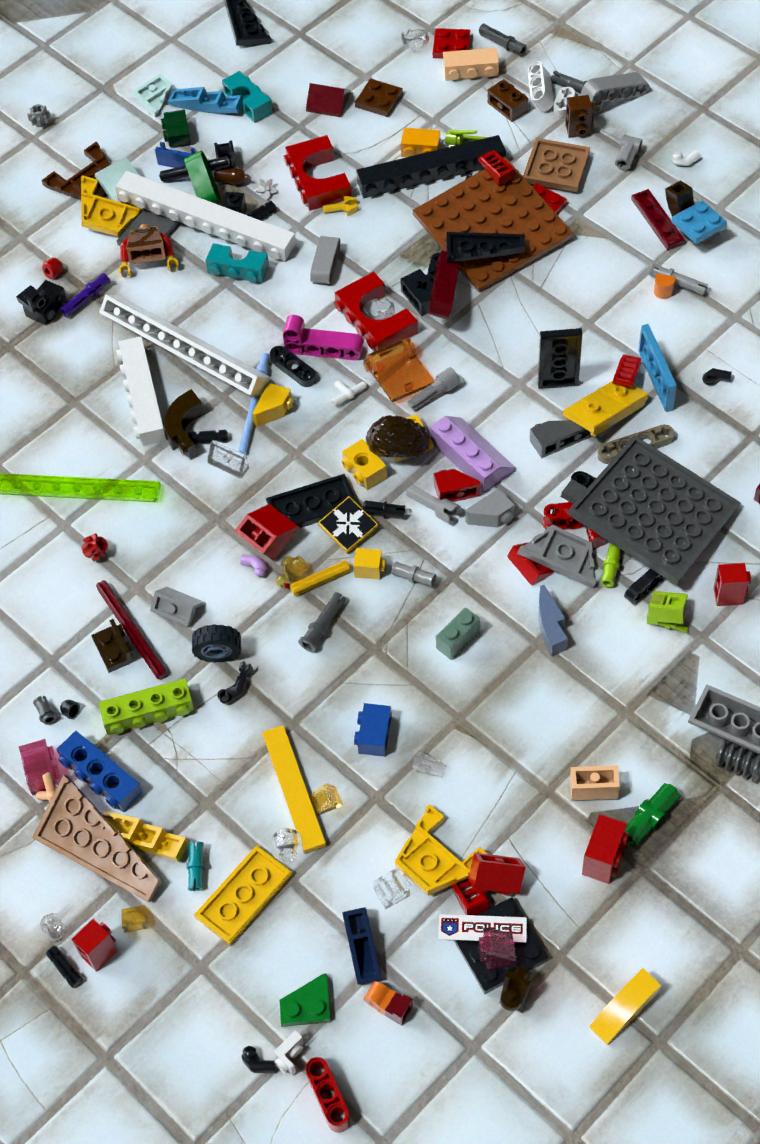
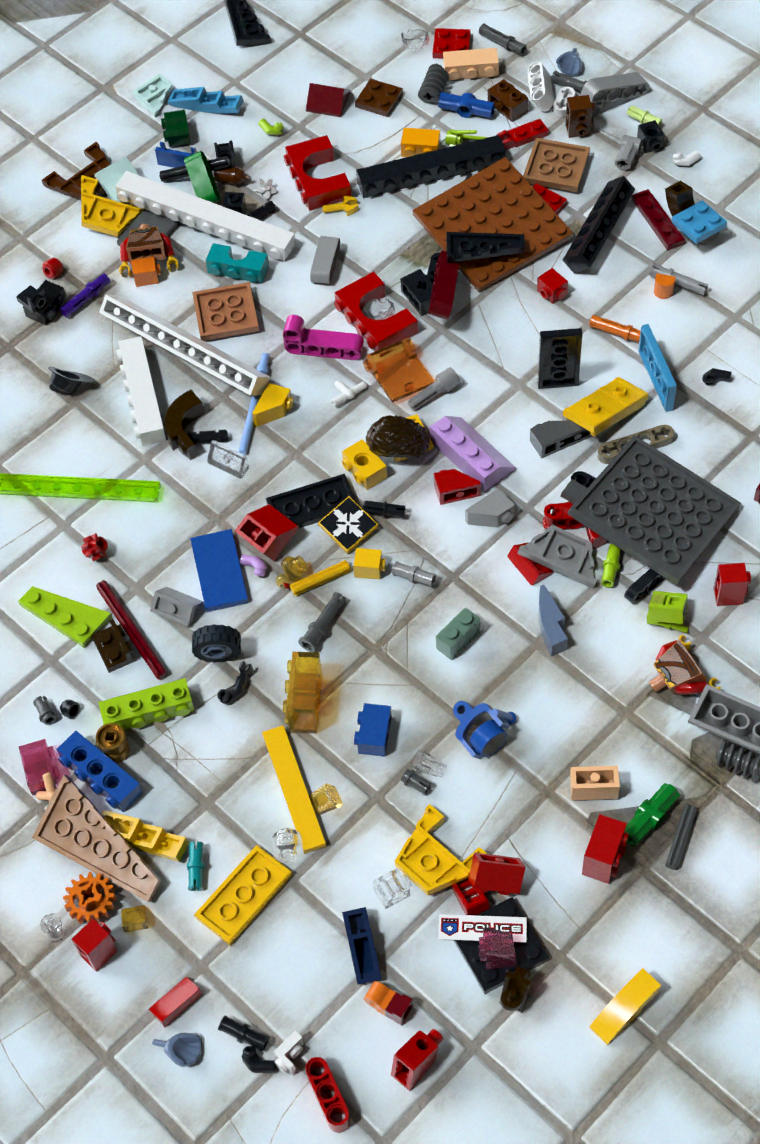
(39, 115): light grey gear -> none
(64, 966): black axle -> none
(65, 615): none -> lime wing
(66, 381): none -> black piece
(92, 907): none -> orange gear
(113, 742): none -> pearl gold wheel
(145, 271): none -> orange brick
(175, 1001): none -> slope
(181, 1048): none -> sand blue piece
(219, 570): none -> blue tile
(225, 311): none -> nougat plate
(243, 1033): none -> black pin
(255, 102): teal arch -> none
(277, 129): none -> lime arm
(297, 373): black beam -> none
(303, 692): none -> clear yellow brick
(307, 1004): green wing -> none
(415, 781): none -> dark grey pin
(415, 1058): none -> red torso
(433, 84): none -> dark grey piece
(442, 508): light grey piece -> none
(466, 105): none -> blue piece
(487, 737): none -> blue piece
(499, 178): red slope -> none
(523, 134): none -> red hinge
(552, 286): none -> red brick
(570, 63): none -> sand blue piece
(598, 224): none -> black brick
(616, 328): none -> orange pin
(627, 371): red slope -> none
(643, 116): none -> yellowish green axle
(651, 135): none -> black brick
(679, 670): none -> torso
(681, 837): none -> dark grey axle

